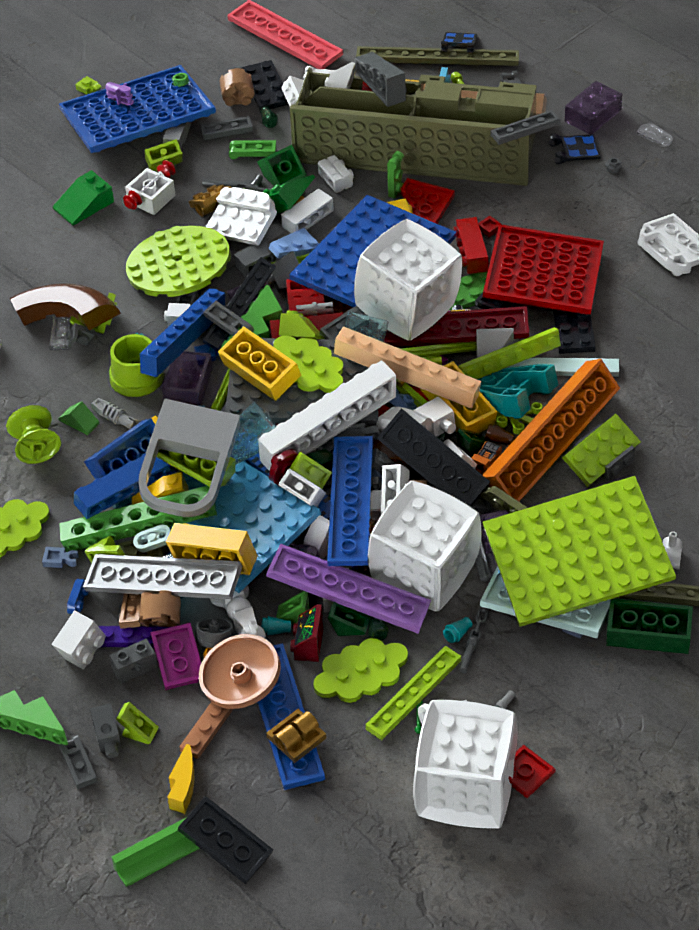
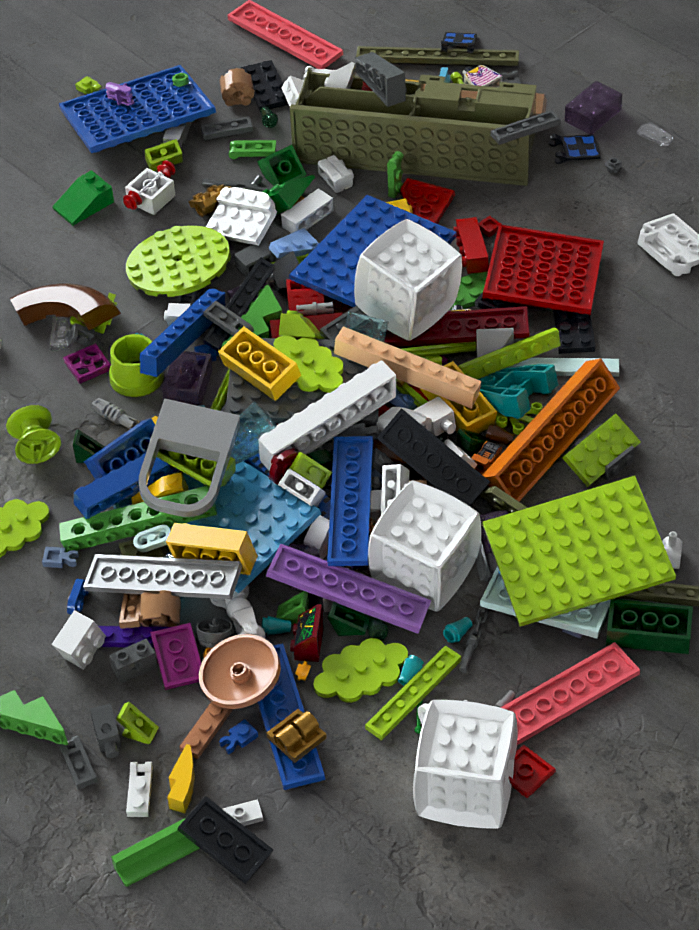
(79, 418): bright green slope -> none
(82, 354): none -> magenta piece
(84, 446): none -> dark green slope
(105, 546): lime slope -> none
(139, 790): none -> white plate
(239, 735): none -> blue plate
(246, 813): none -> white plate
(302, 671): none -> light orange plate
(410, 668): none -> teal cone
(481, 76): none -> torso
(571, 690): none -> coral plate

